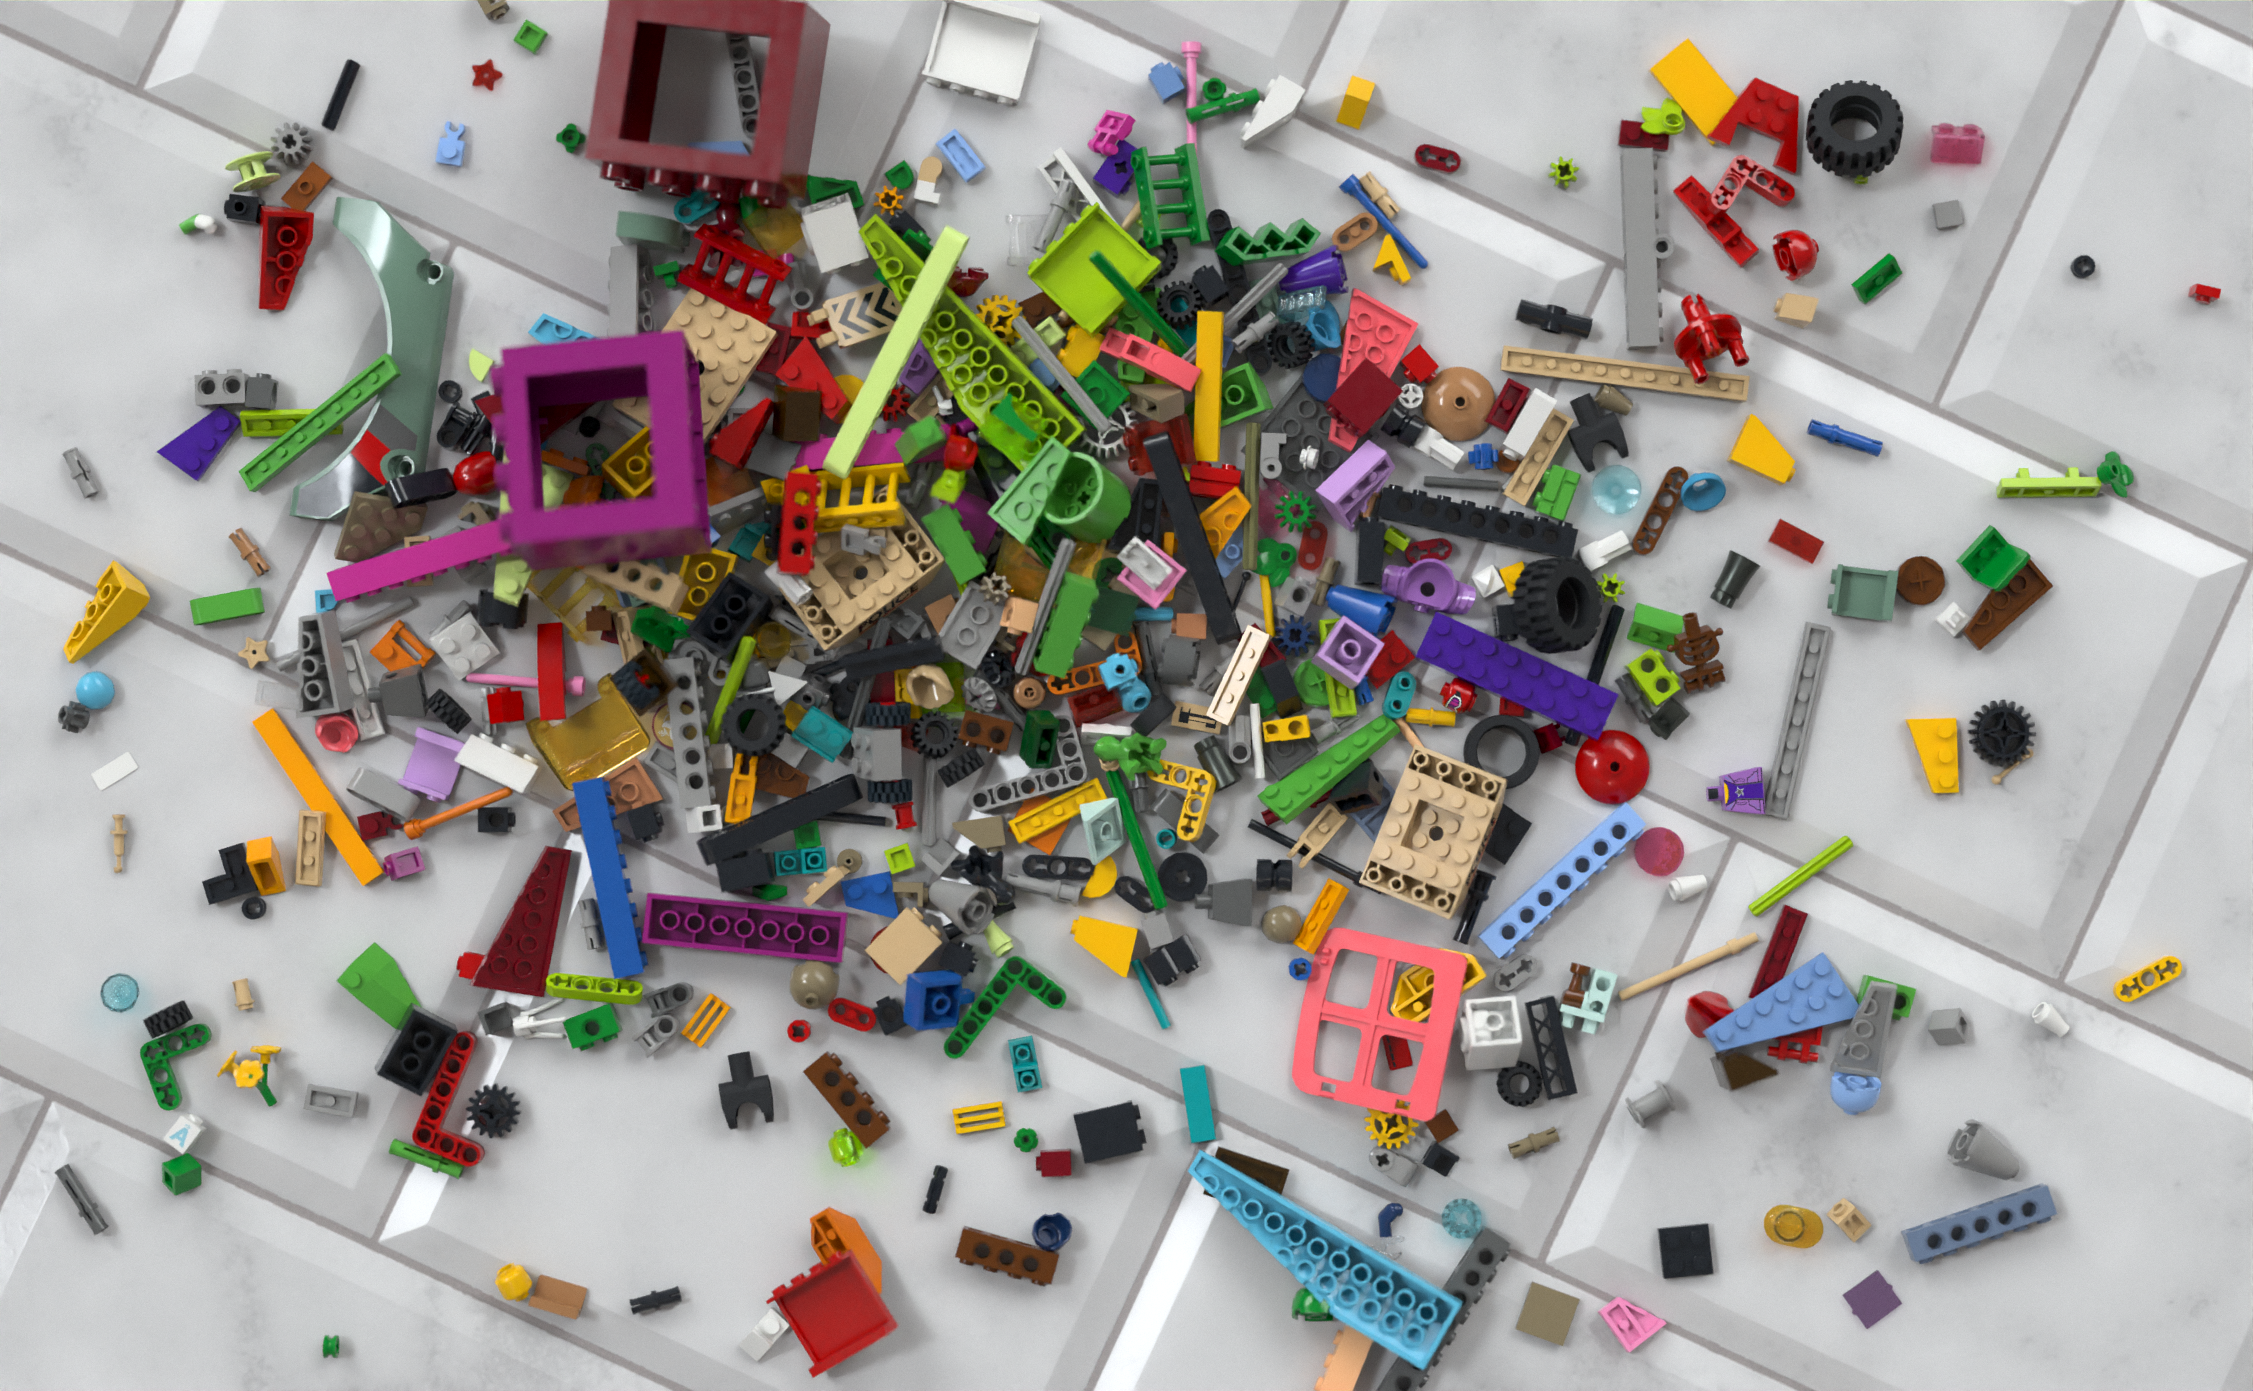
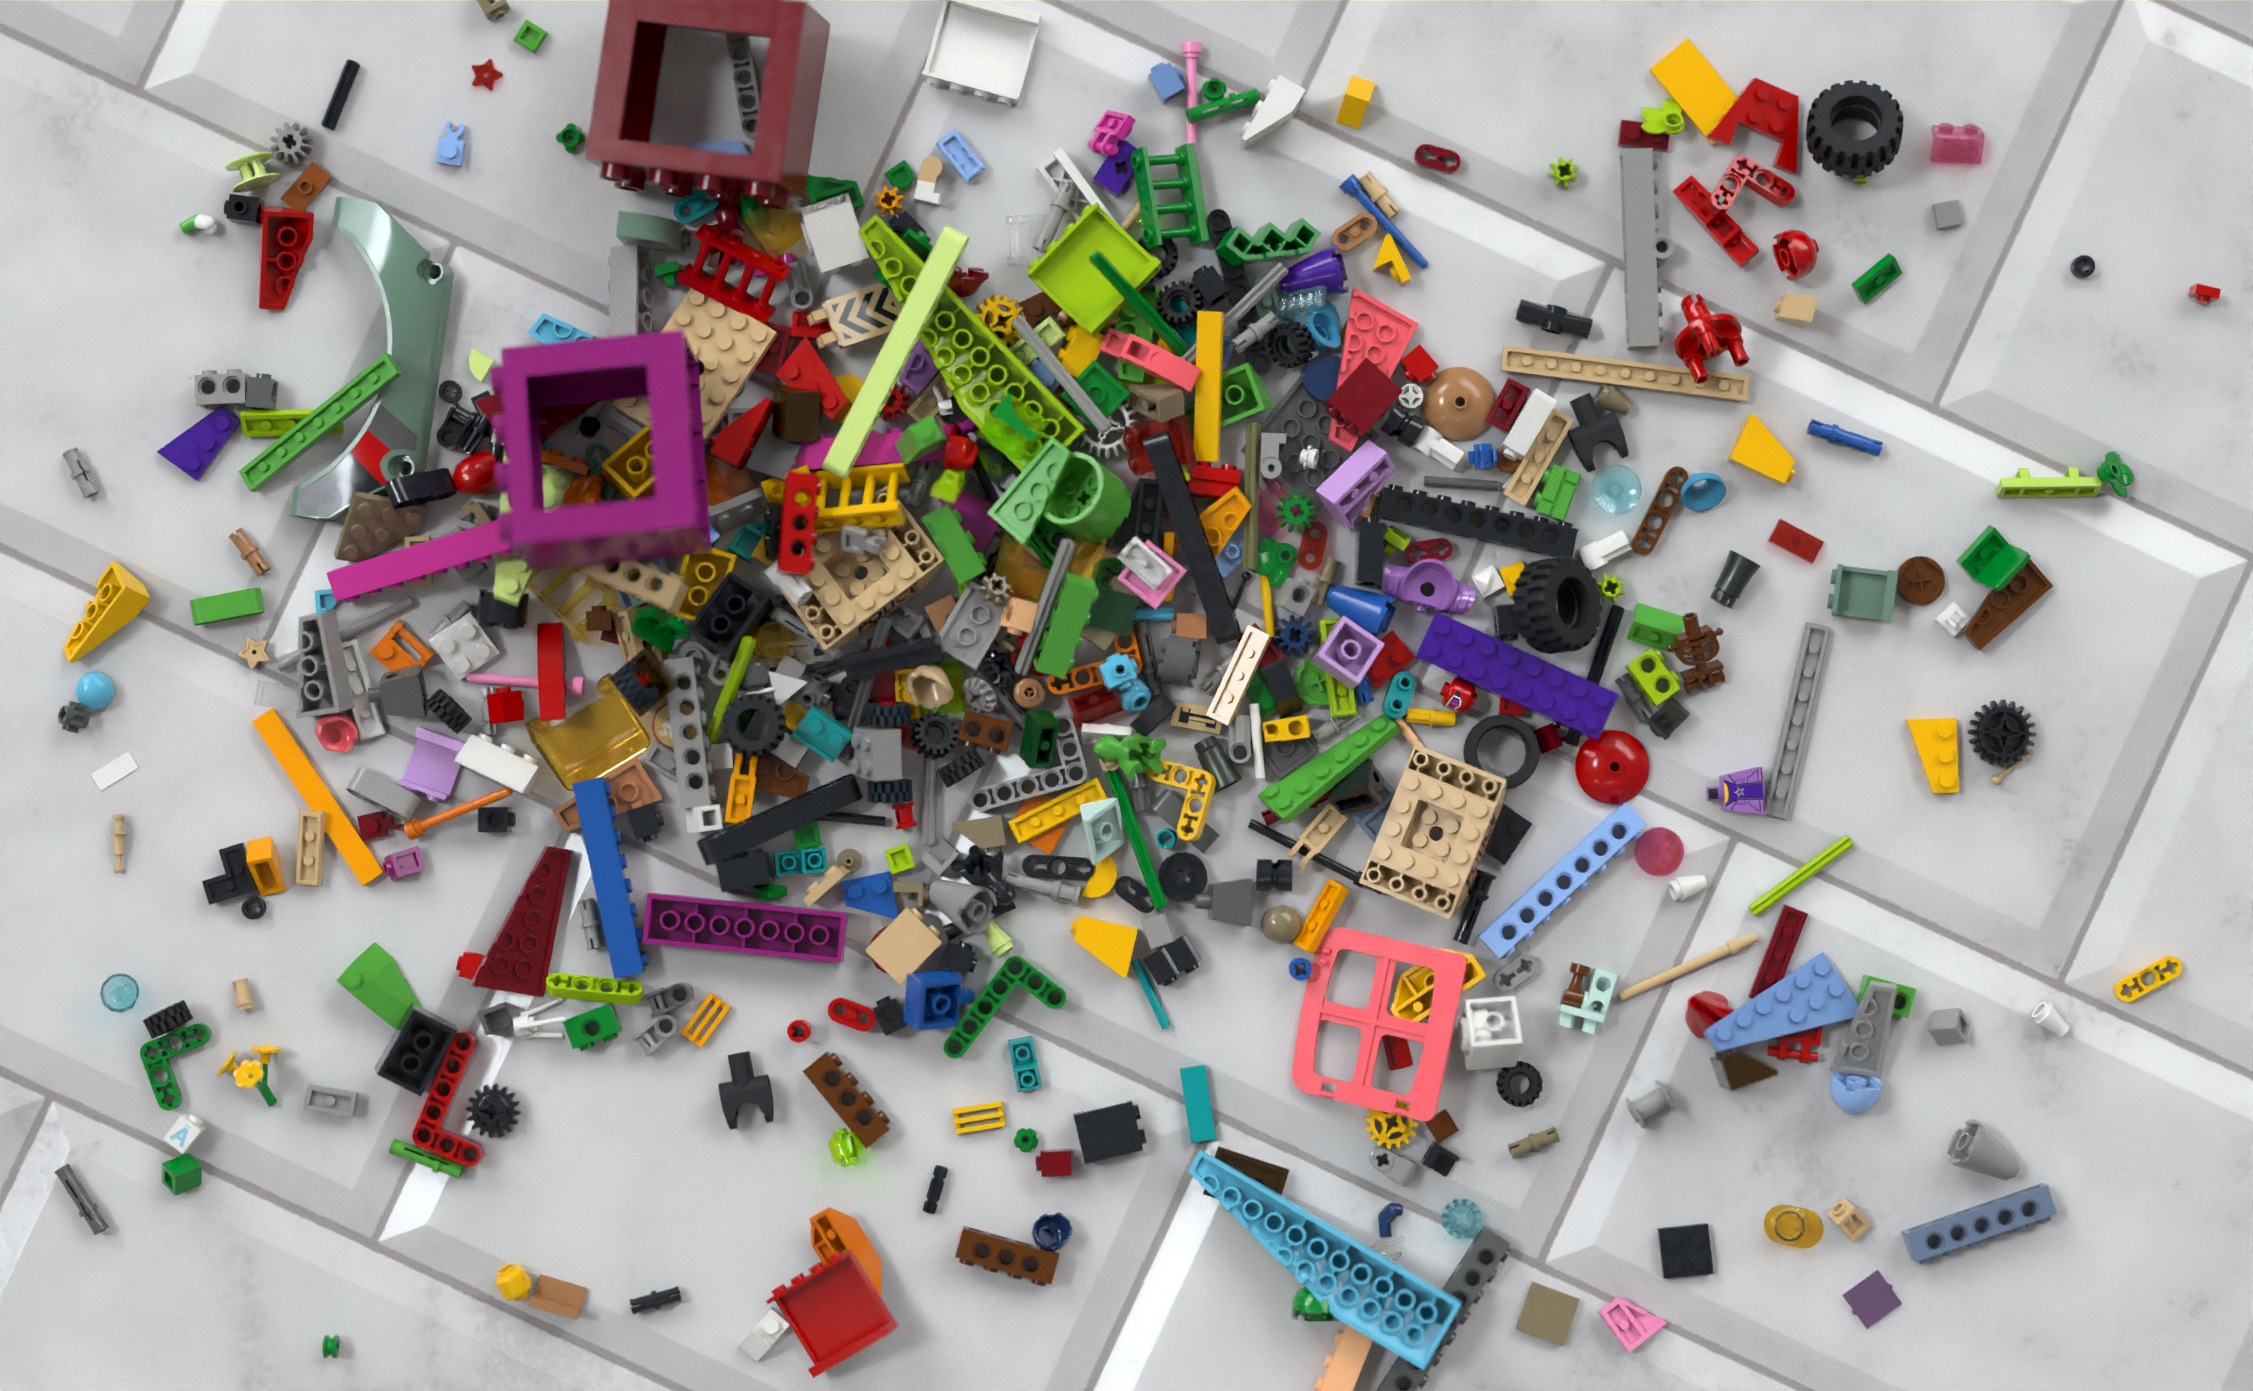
(814, 984): dark tan cylinder -> none
(1558, 1046): black fence -> none

